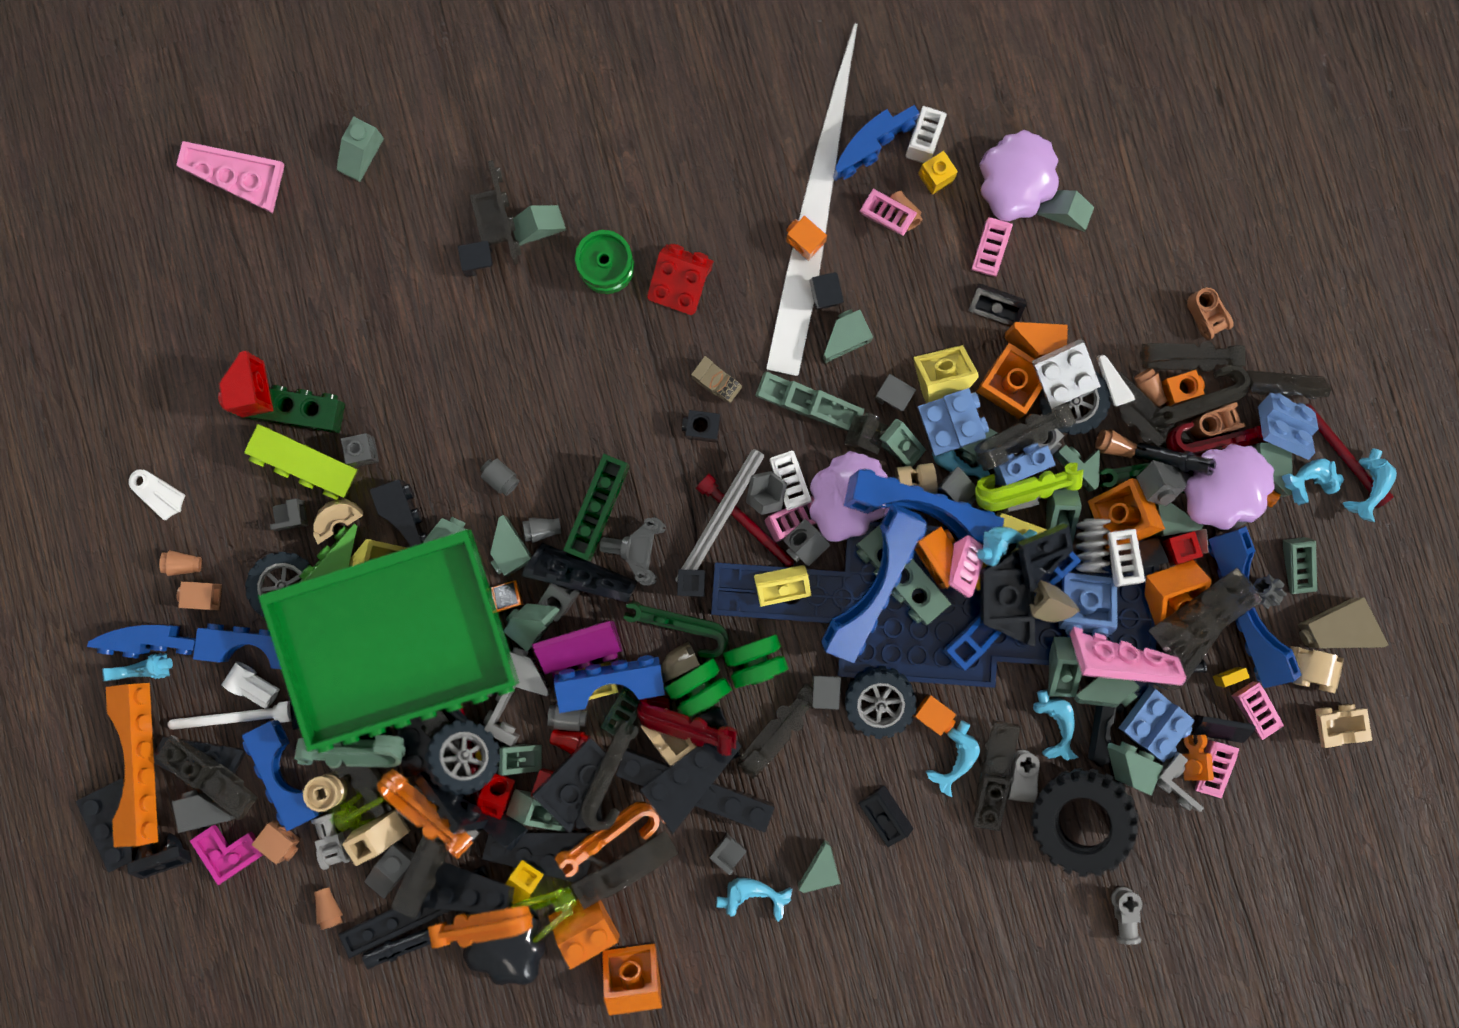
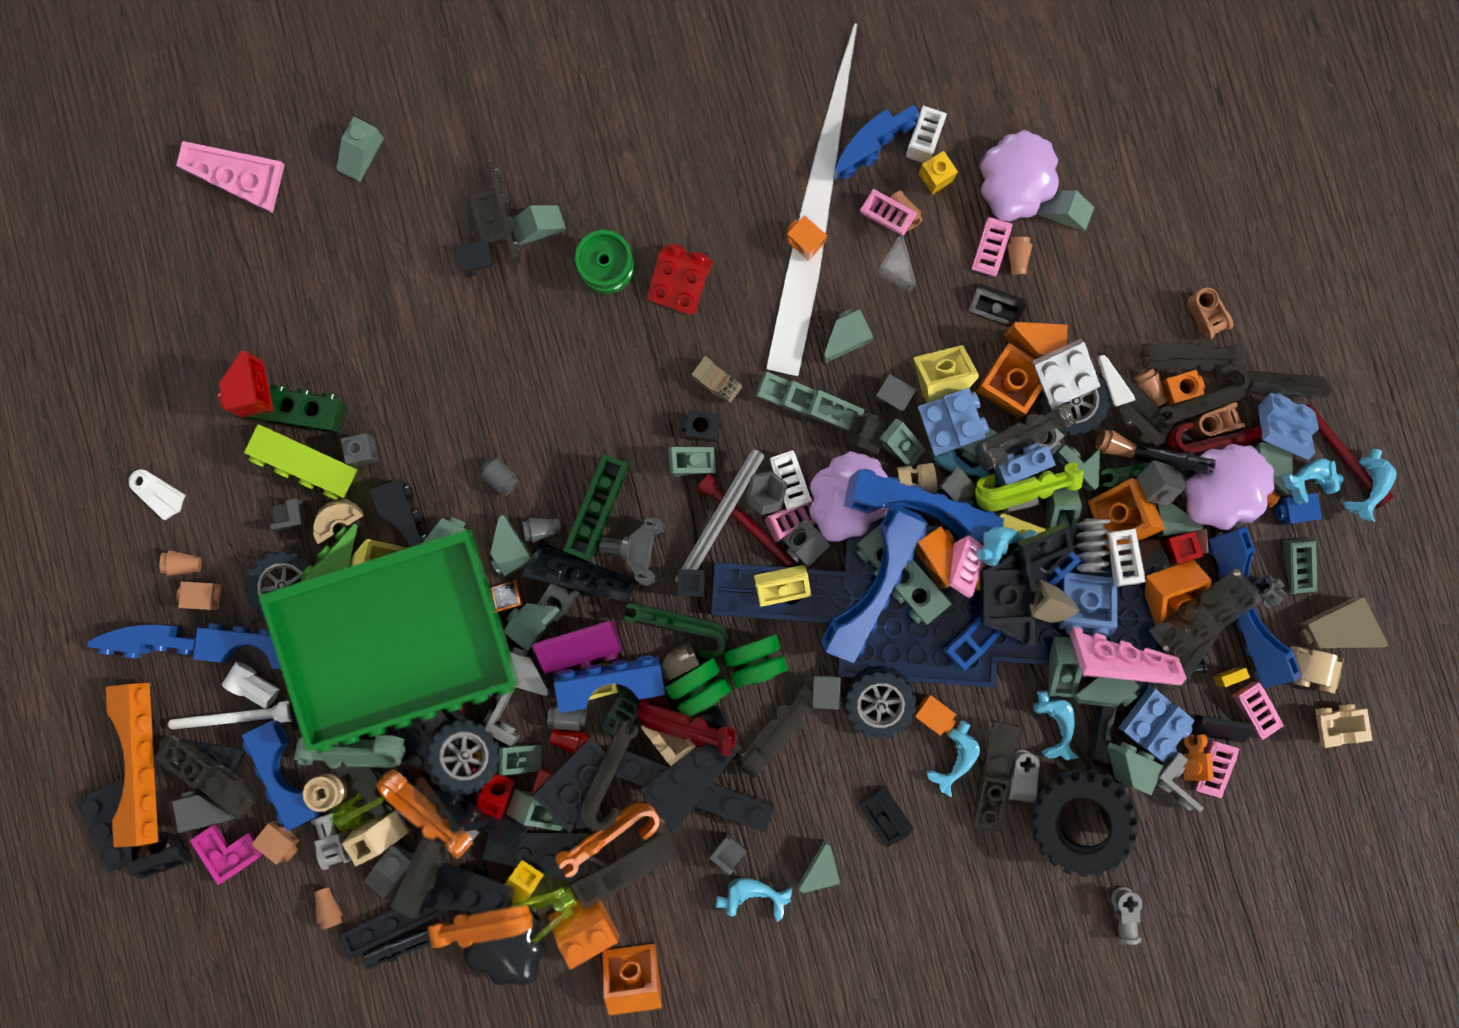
(155, 667): medium azure animal -> none
(691, 460): none -> sand green slope
(826, 291): black panel -> none
(898, 267): none -> clear slope
(1019, 254): none -> nougat cone
(1290, 512): none -> blue brick

